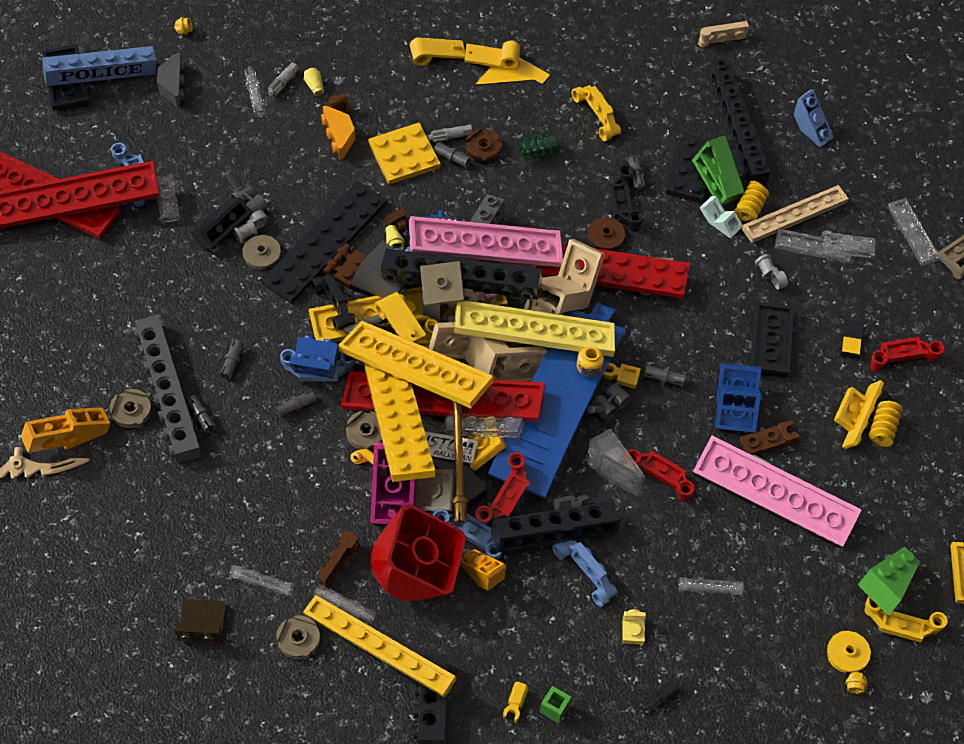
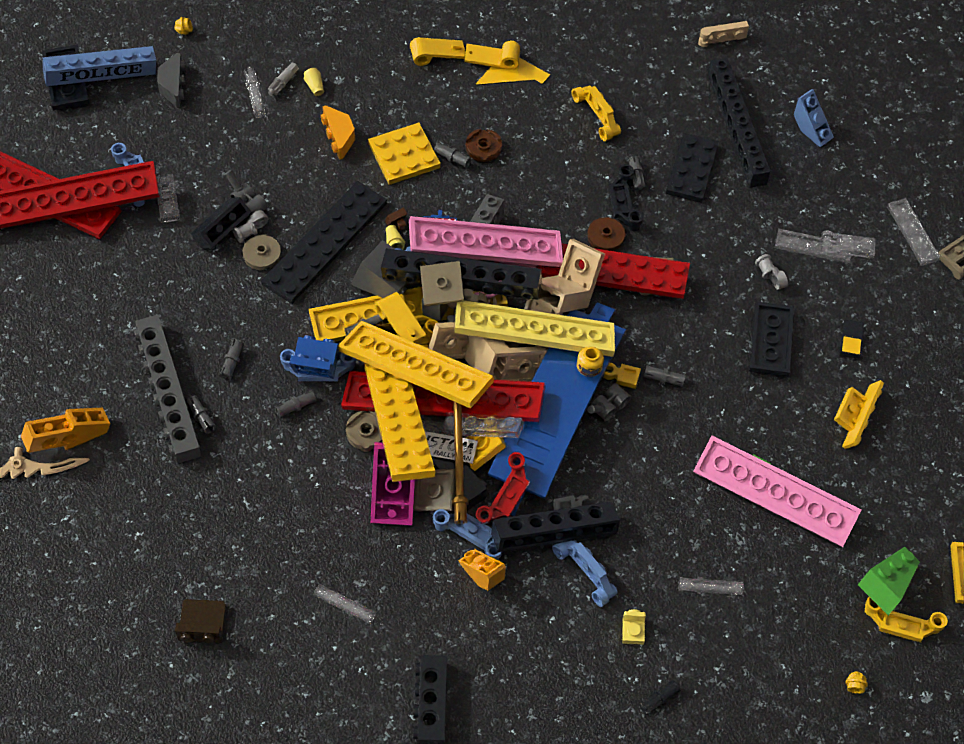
(130, 419): dark tan plate -> none
(271, 582): clear pin -> none
(294, 626): dark tan plate -> none
(337, 299): black plate -> none
(339, 103): reddish brown tile -> none
(346, 273): reddish brown plate -> none
(346, 547): reddish brown plate -> none
(362, 456): yellow arm -> none
(380, 646): yellow plate -> none
(417, 555): red piece -> none
(450, 133): light grey piece -> none
(516, 700): yellow bar -> none
(538, 144): clear green piece -> none
(555, 704): bright green brick -> none
(614, 463): clear slope -> none
(665, 472): red plate -> none
(719, 170): bright green wedge -> none
(724, 221): light aqua slope -> none
(738, 397): blue bracket -> none
(751, 201): yellow piece -> none
(769, 439): reddish brown plate -> none
(795, 214): tan plate -> none
(846, 661): yellow plate -> none
(885, 423): yellow piece -> none
(905, 350): red plate -> none

